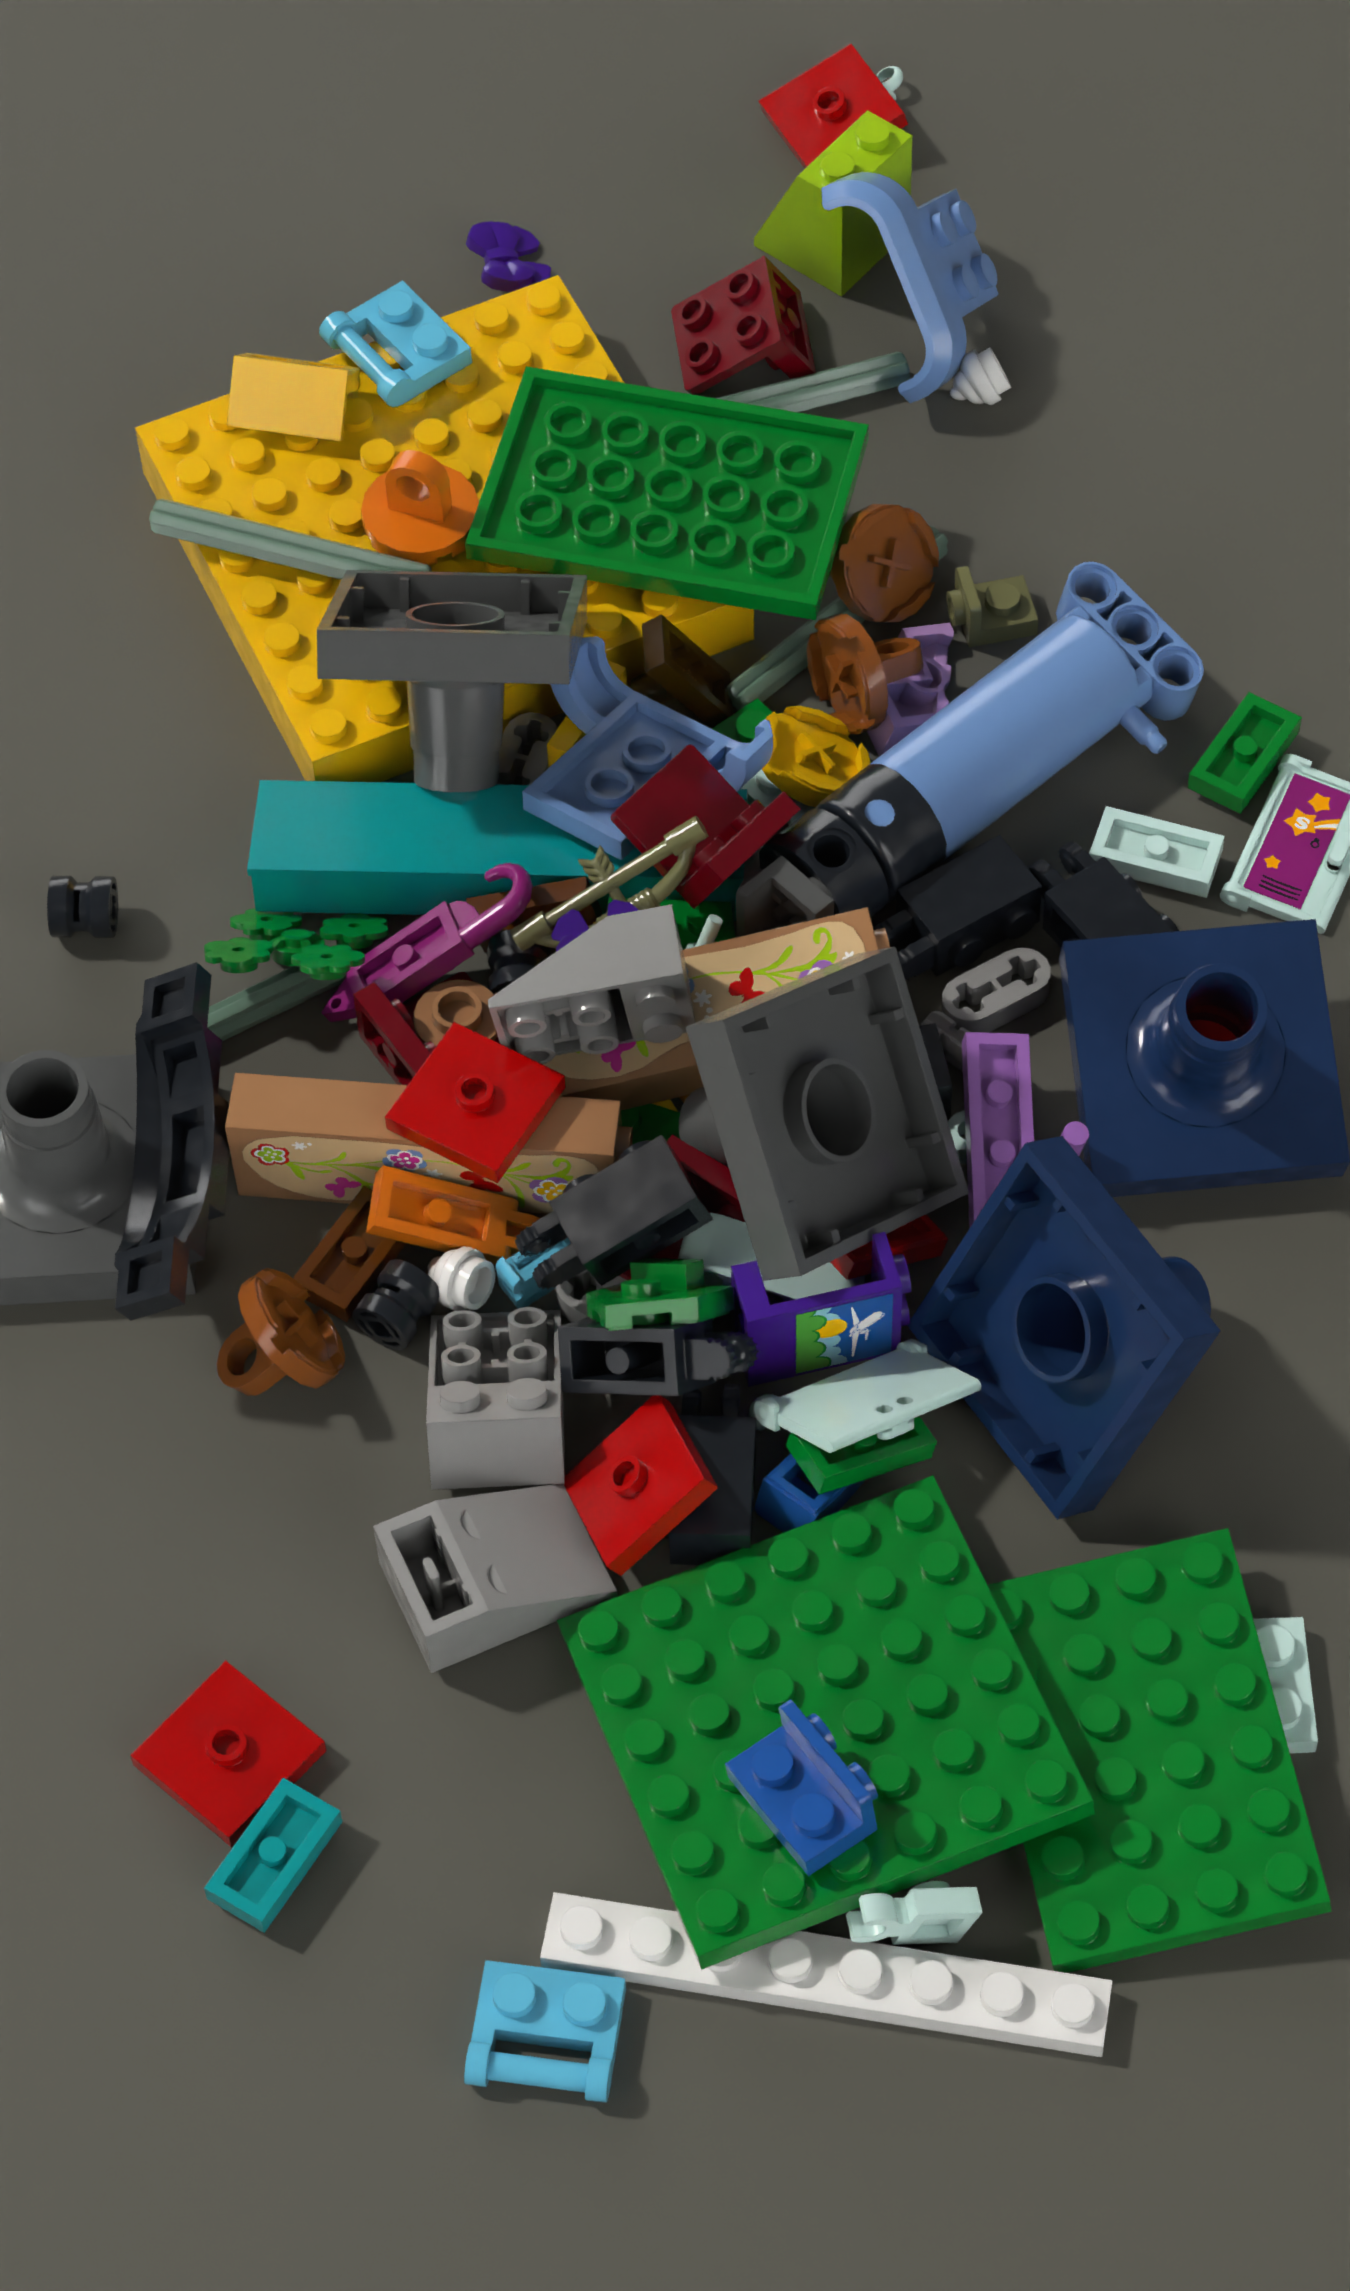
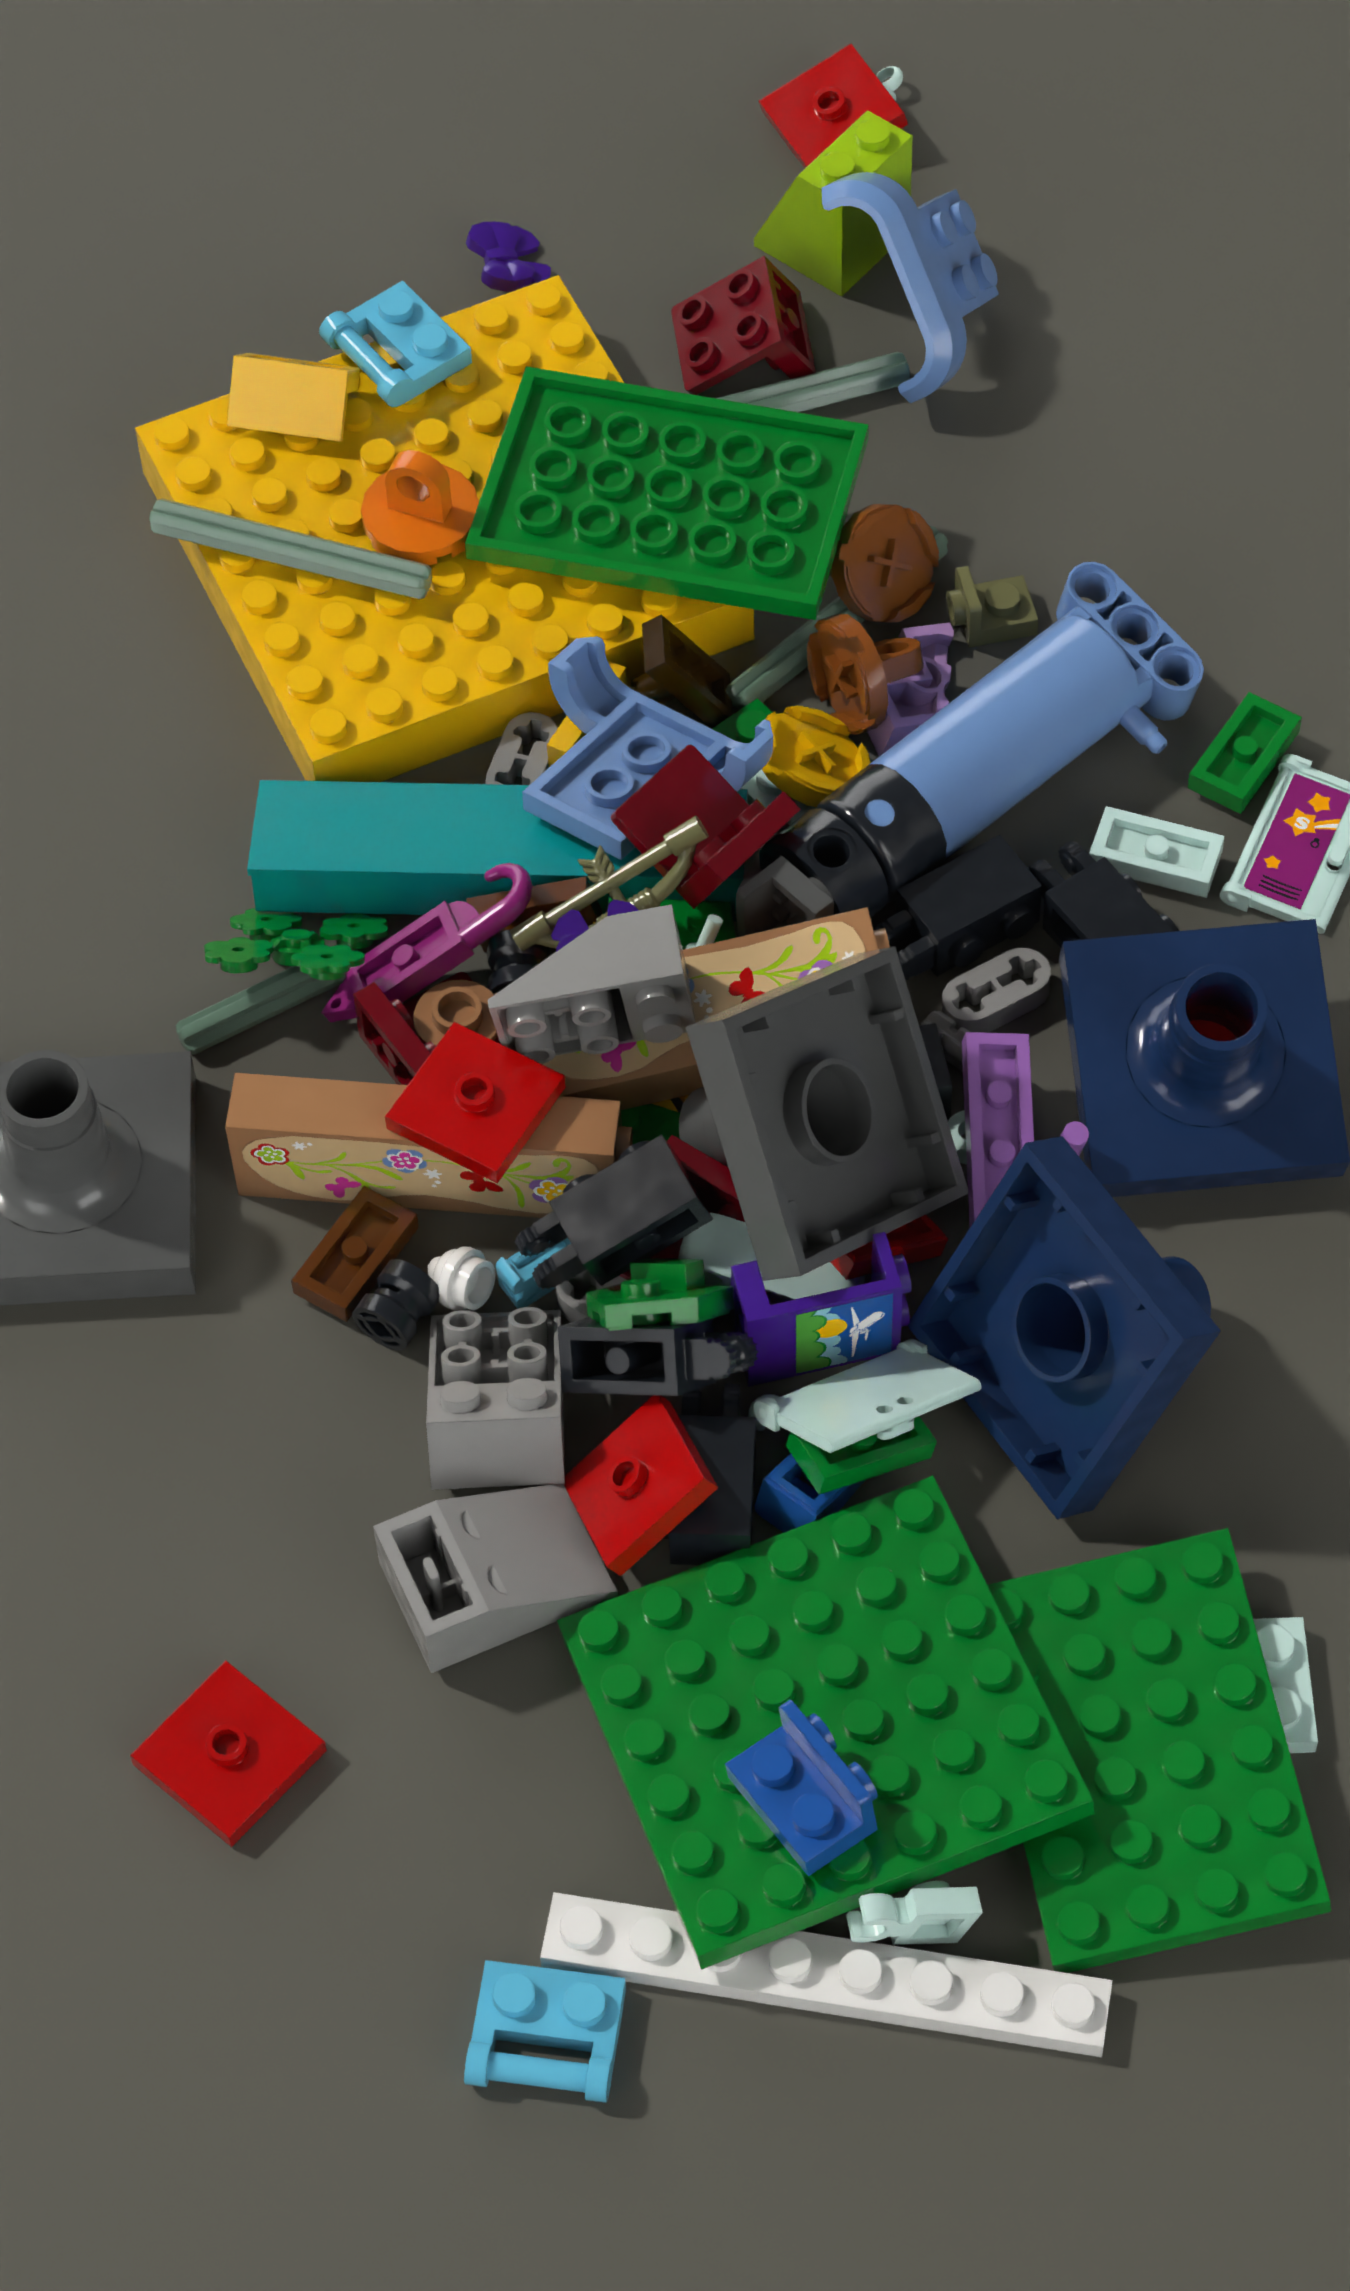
(82, 906): black wheel -> none
(178, 1144): black piece -> none
(273, 1855): teal plate -> none
(285, 1334): dark orange tile -> none
(444, 1214): orange hinge -> none
(456, 648): dark grey piece -> none
(980, 378): white plate -> none

